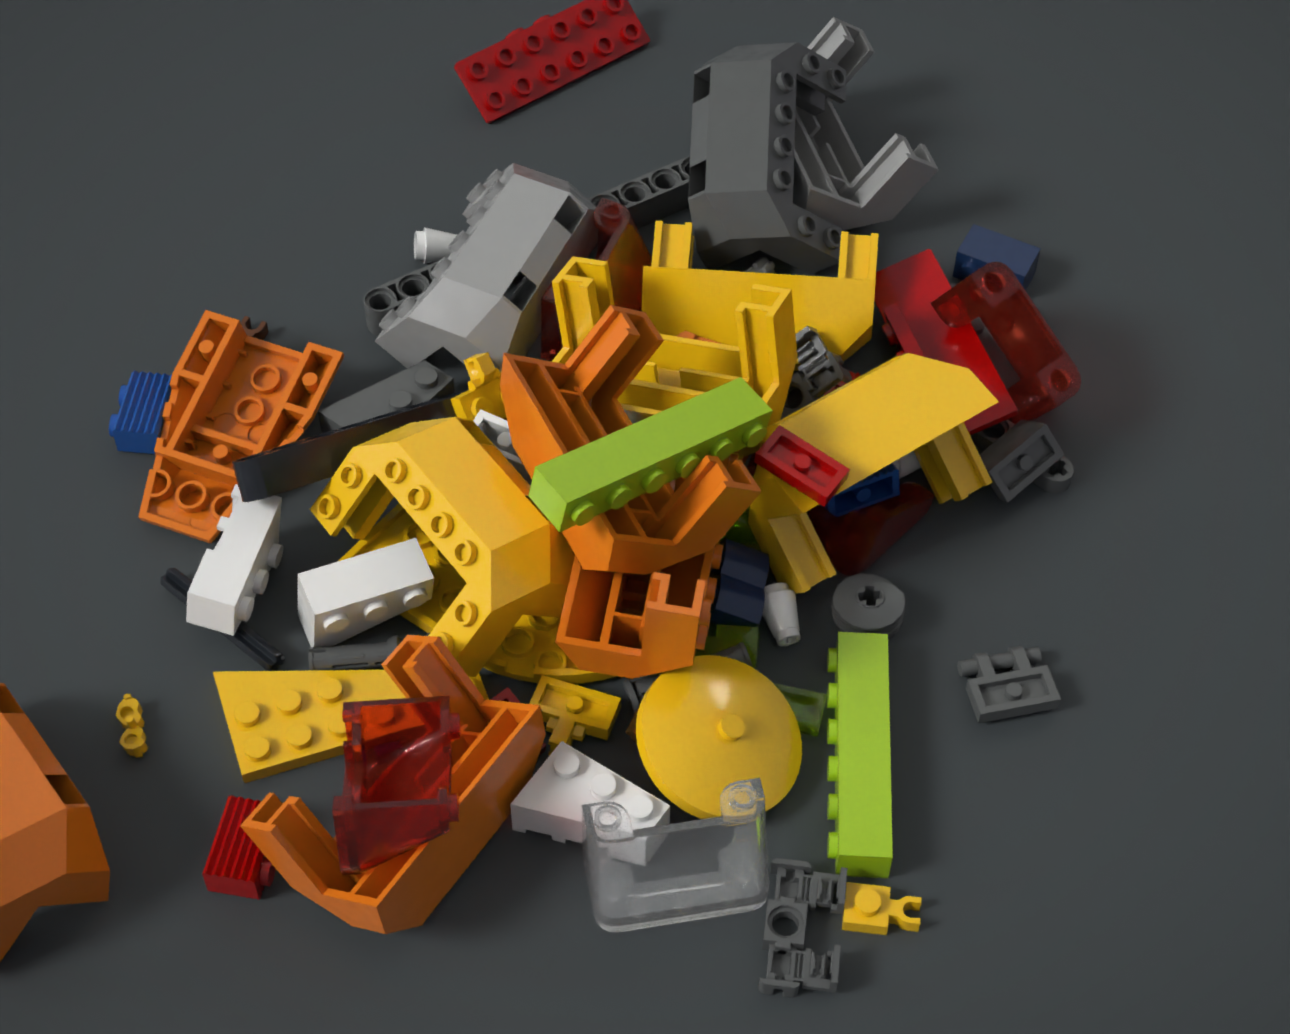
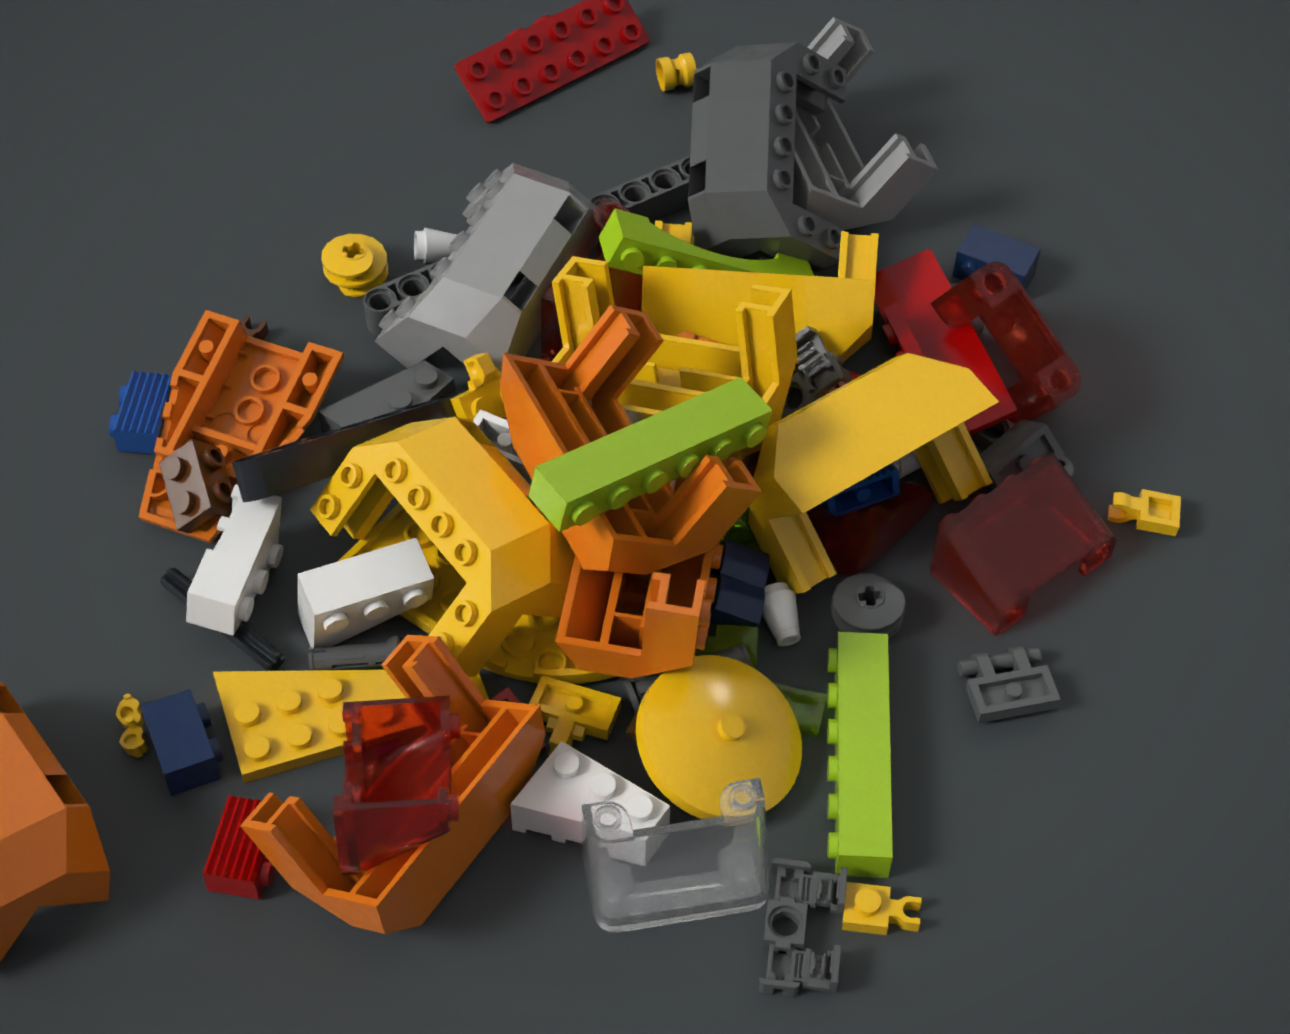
(181, 741): none -> dark blue brick
(196, 484): none -> reddish brown bracket
(355, 263): none -> yellow piece
(634, 242): none -> lime arch
(675, 71): none -> yellow wheel
(801, 465): red plate -> none
(1018, 542): none -> clear red windscreen
(1152, 510): none -> yellow plate

